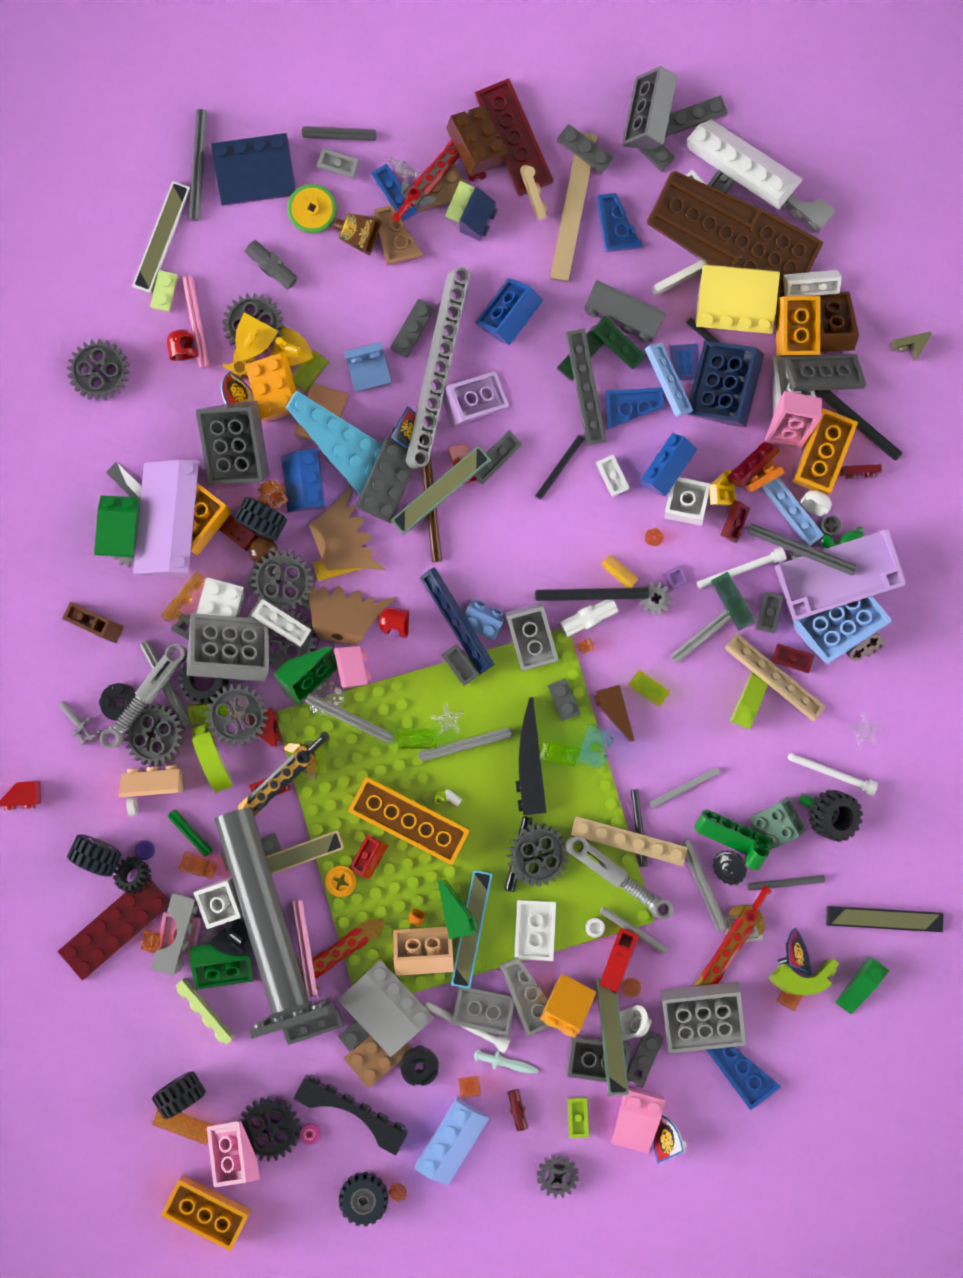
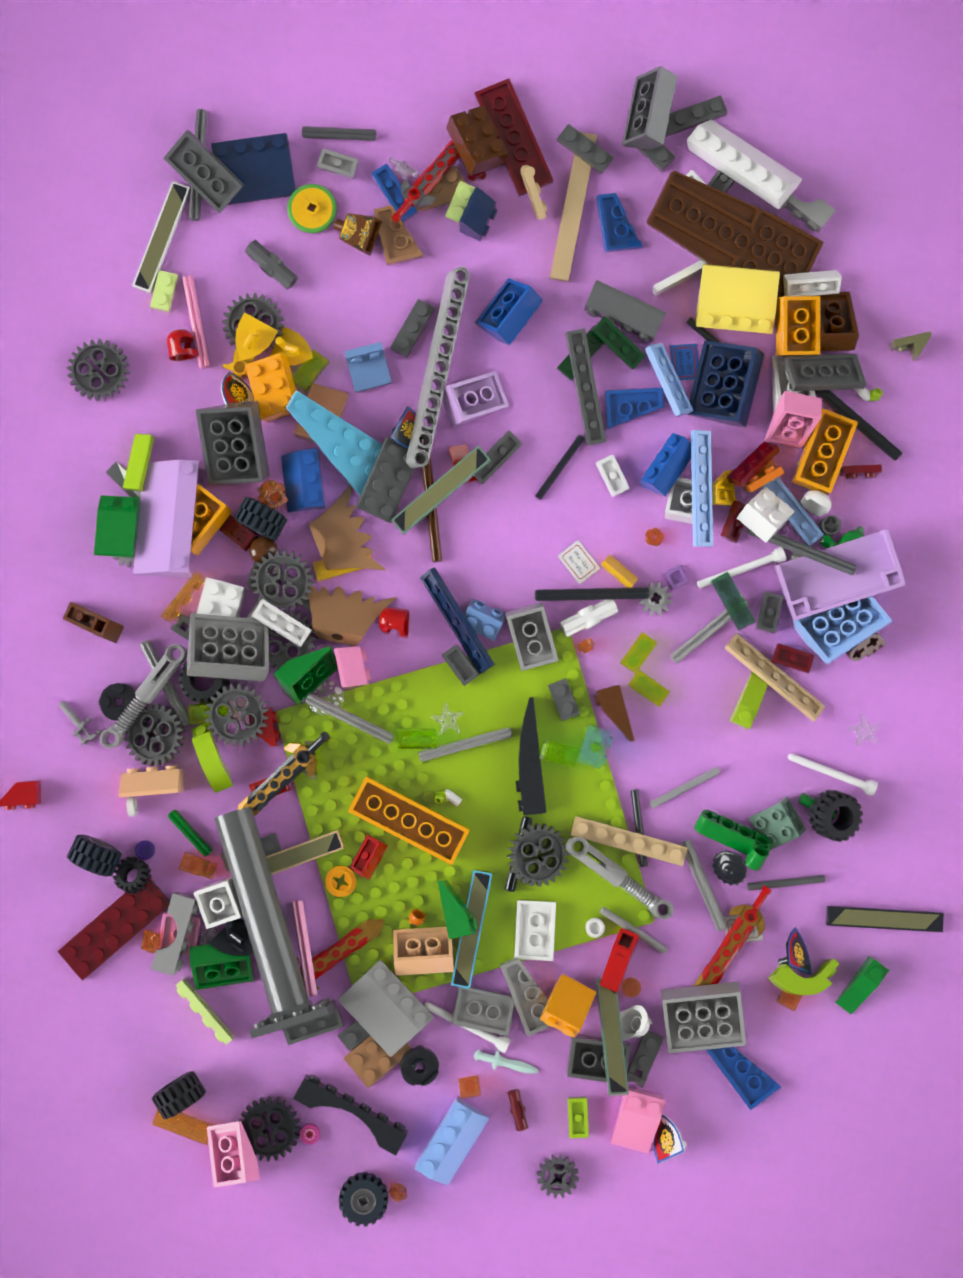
(138, 462): none -> lime tile
(203, 171): none -> dark grey plate
(206, 1212): light orange brick -> none
(578, 562): none -> clear sticker
(638, 652): none -> clear neon green plate
(701, 488): none -> light blue tile
(765, 514): none -> white brick
(869, 395): none -> arm

